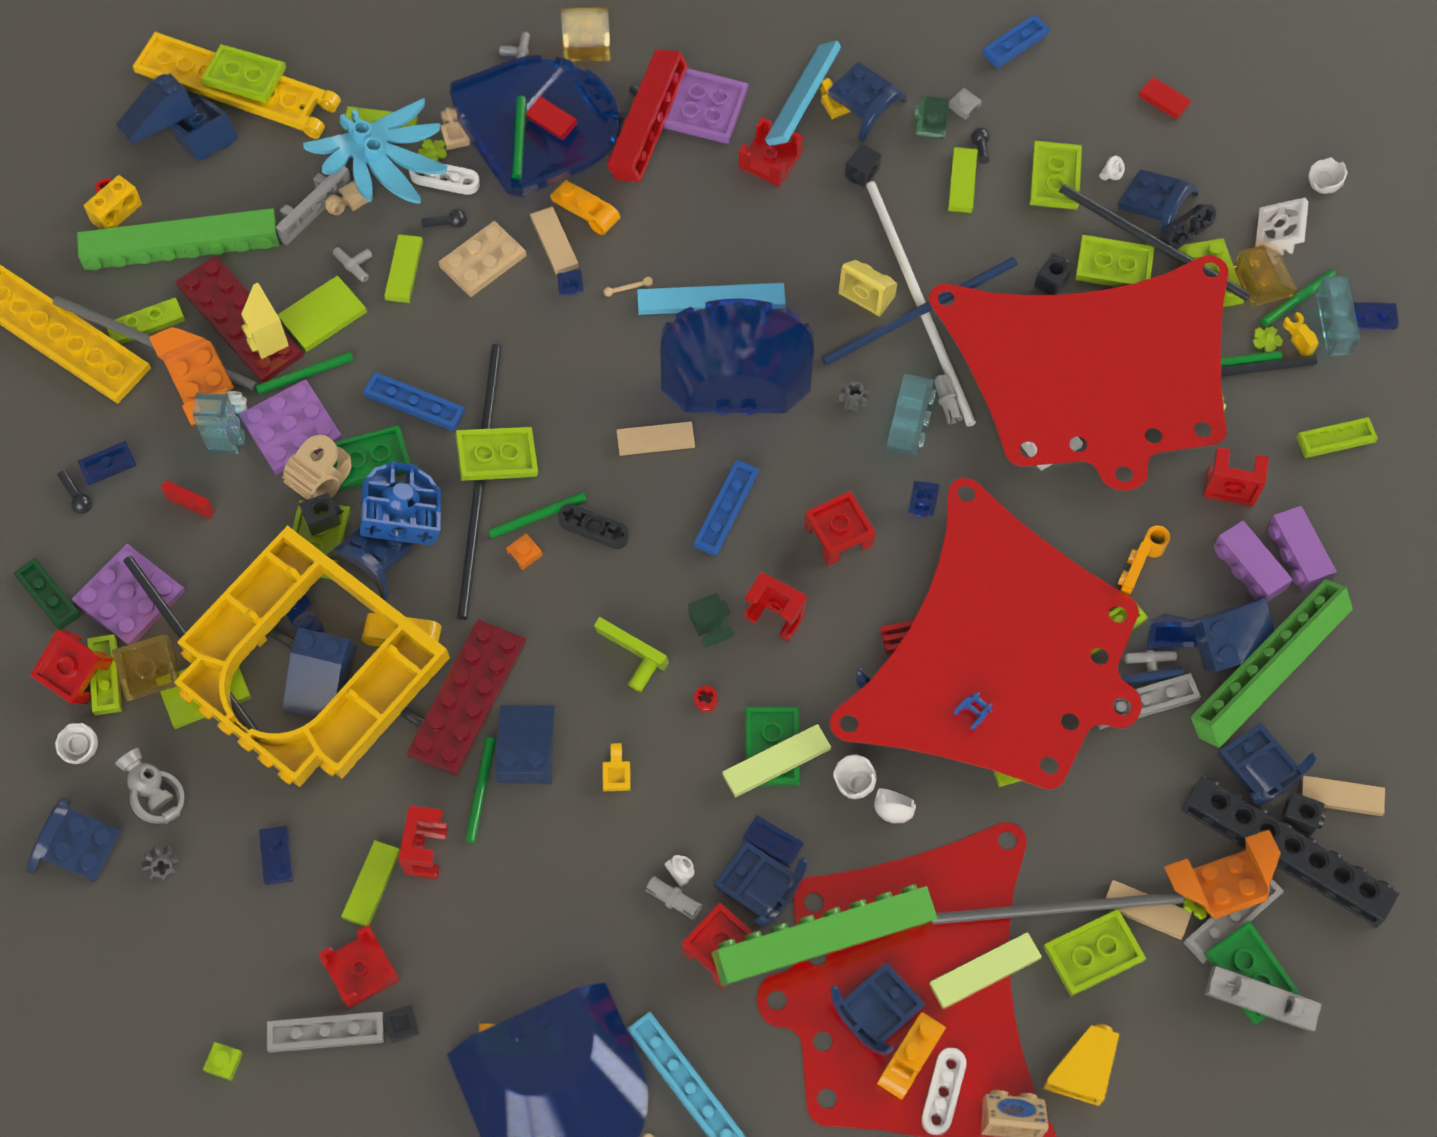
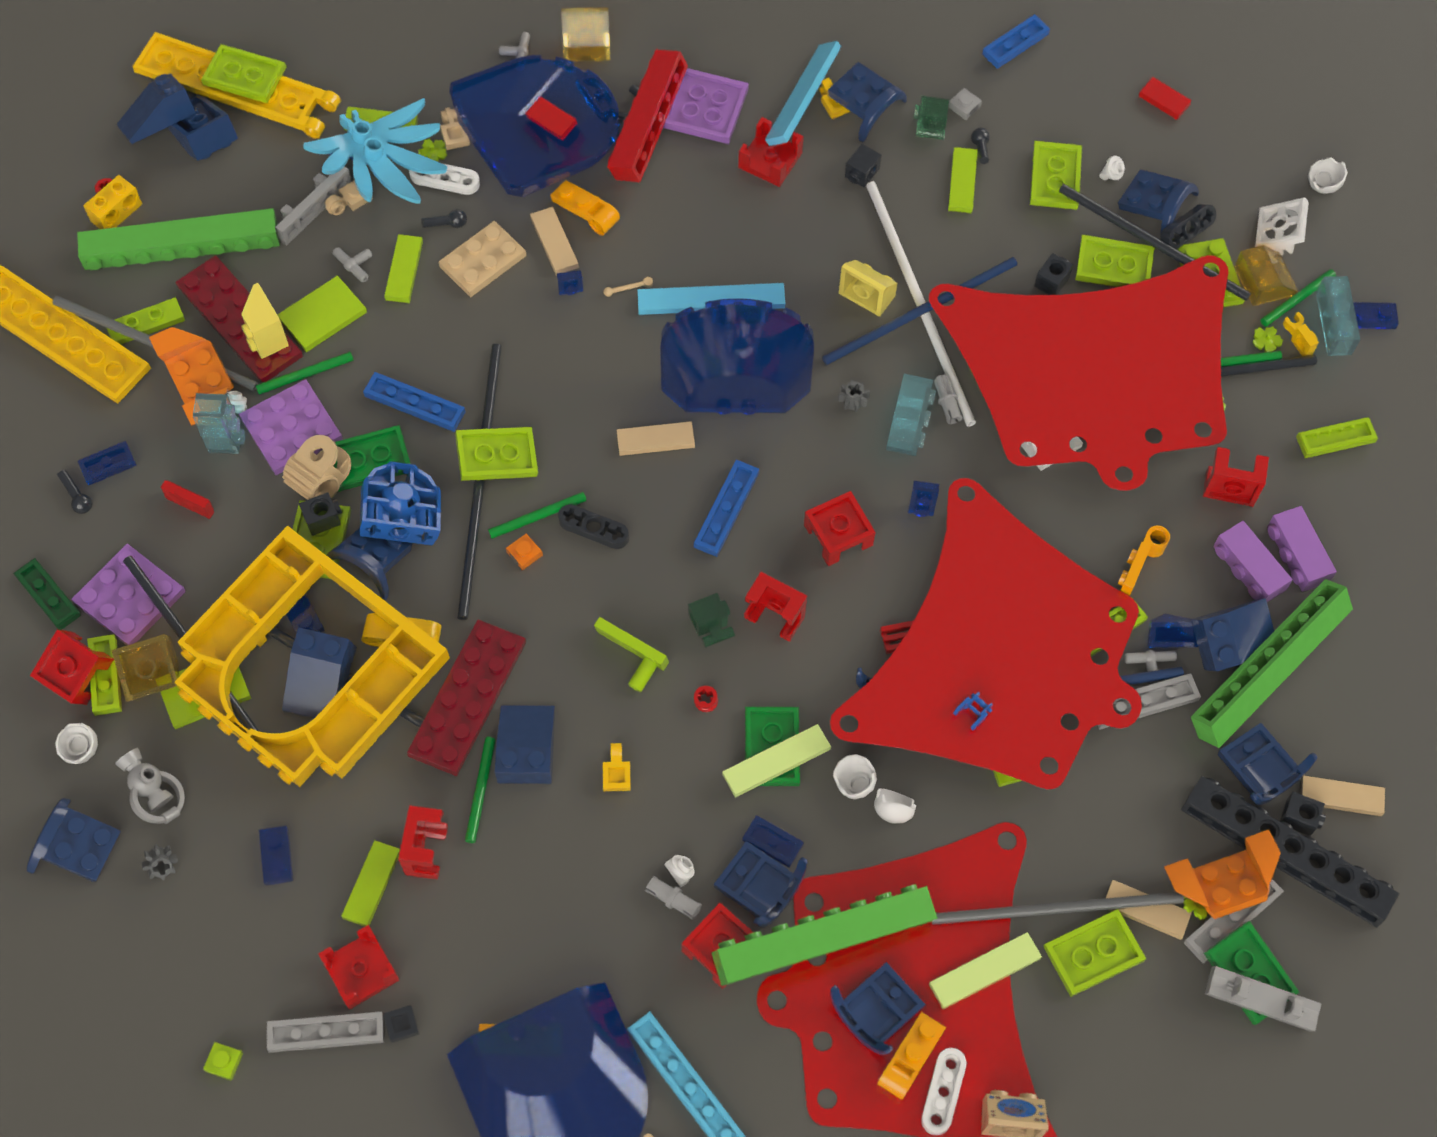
(519, 137): green bar -> none
(1086, 1067): yellow slope -> none

